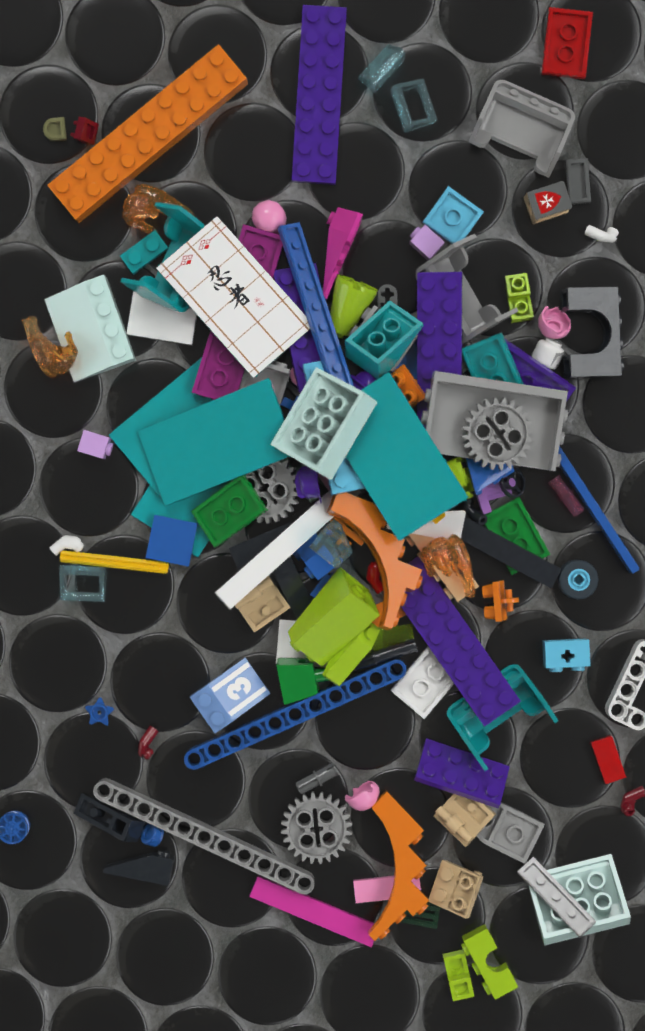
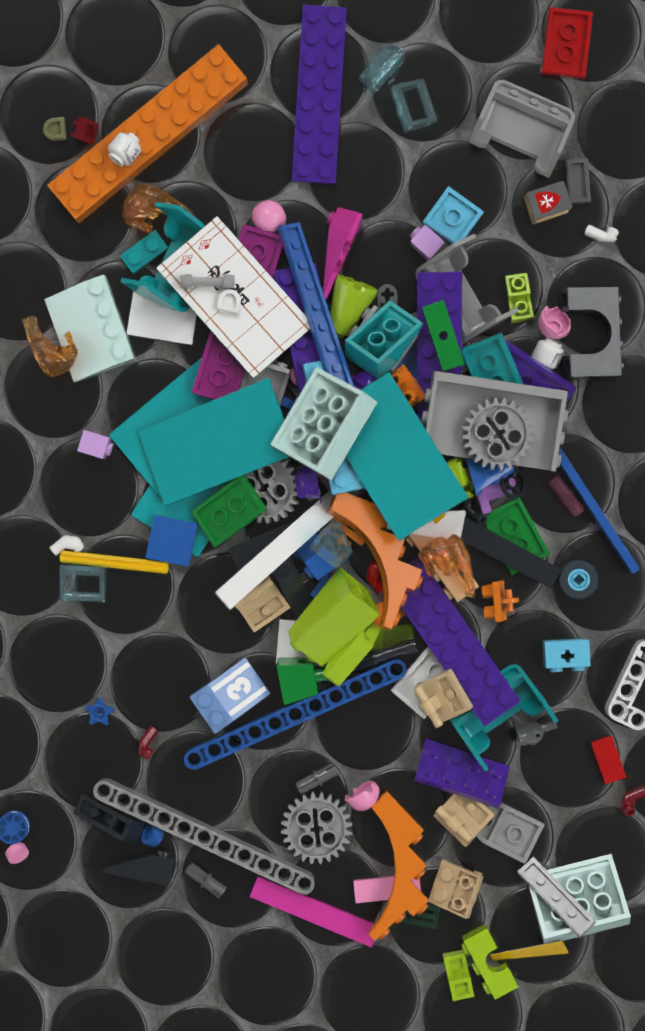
(16, 853): none -> bright pink tile
(124, 149): none -> white head
(205, 880): none -> dark grey axle
(226, 281): none -> light grey bar
(229, 302): none -> white tile
(438, 322): none -> green tile
(442, 697): none -> tan plate
(533, 732): none -> dark grey piece
(540, 950): none -> yellow sticker

